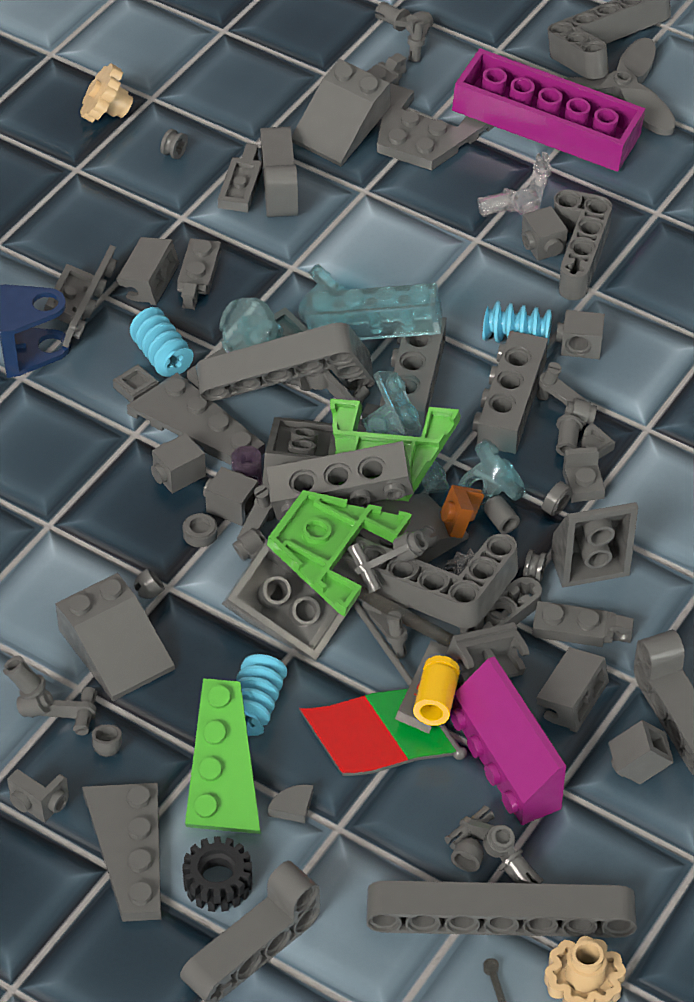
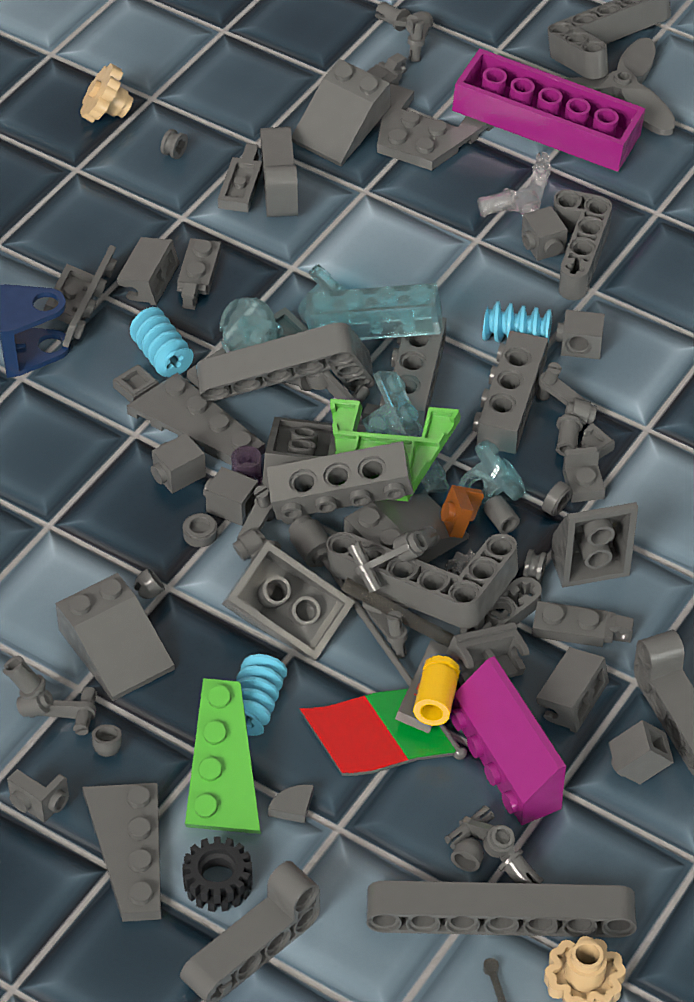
(317, 535): bright green wing -> none

